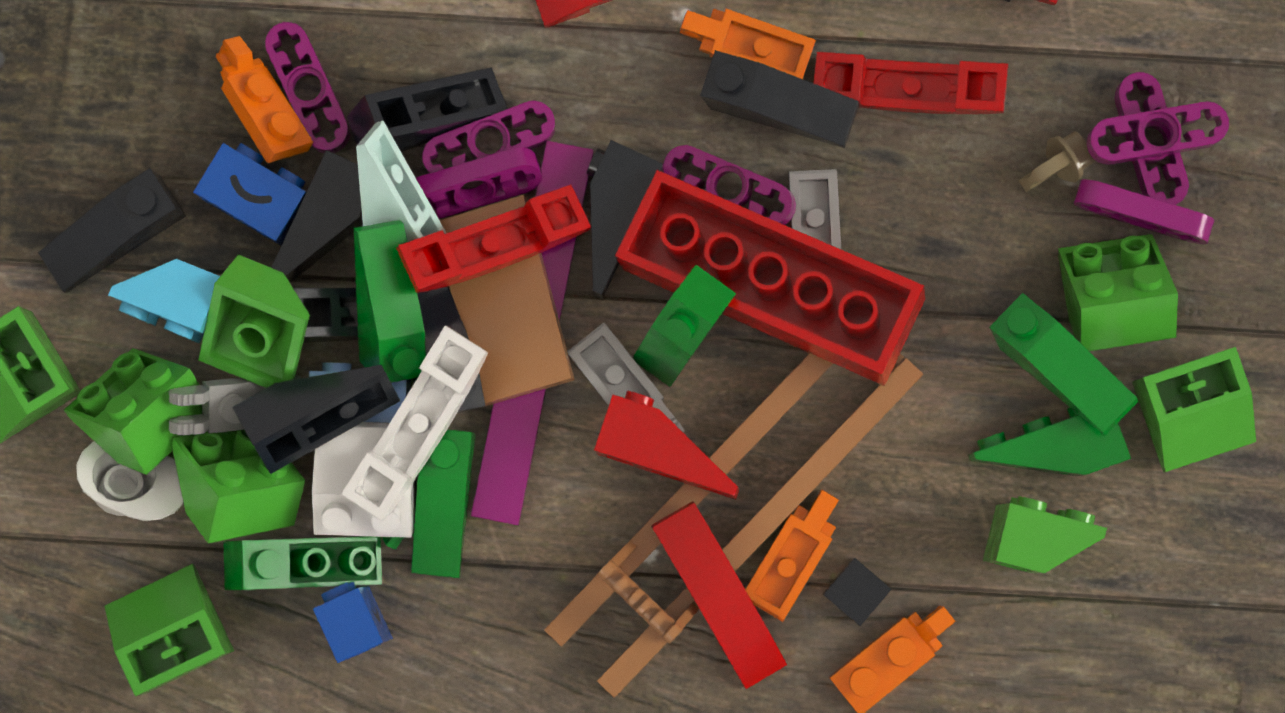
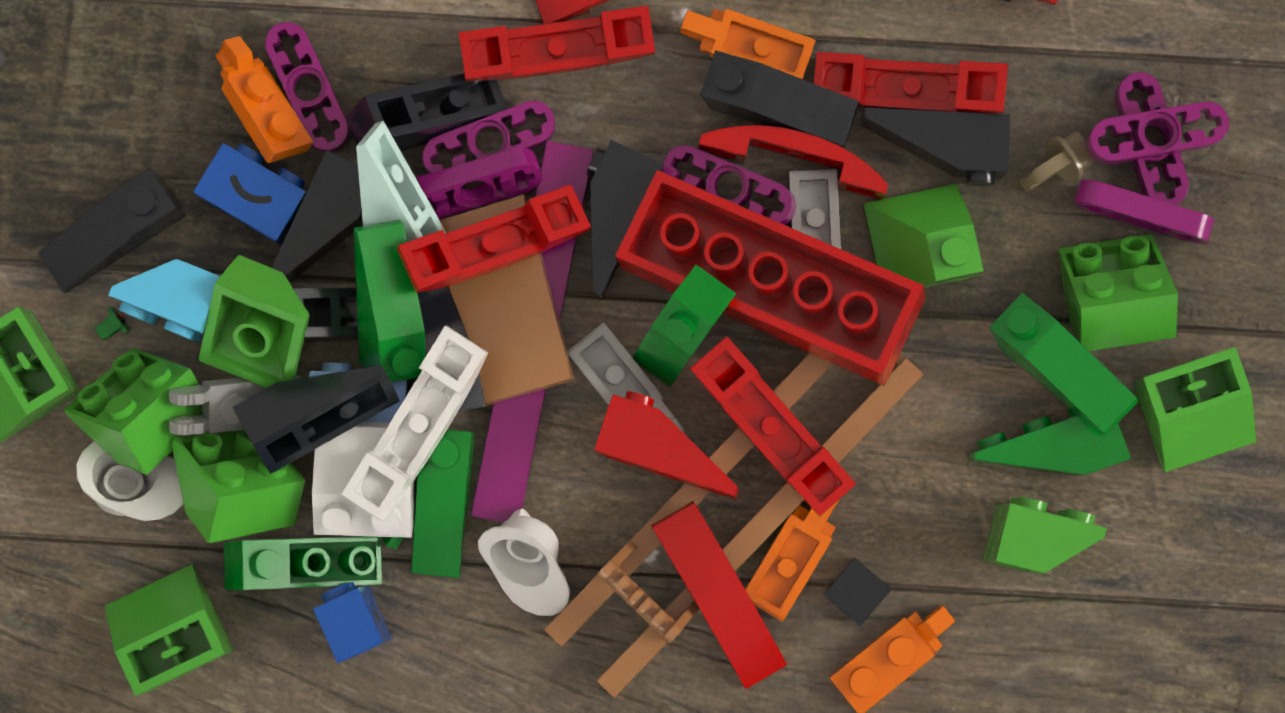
(113, 324): none -> green piece
(525, 563): none -> white piece
(558, 46): none -> red slope
(772, 426): none -> red slope
(854, 173): none -> red slope
(925, 236): none -> bright green slope
(952, 141): none -> black slope

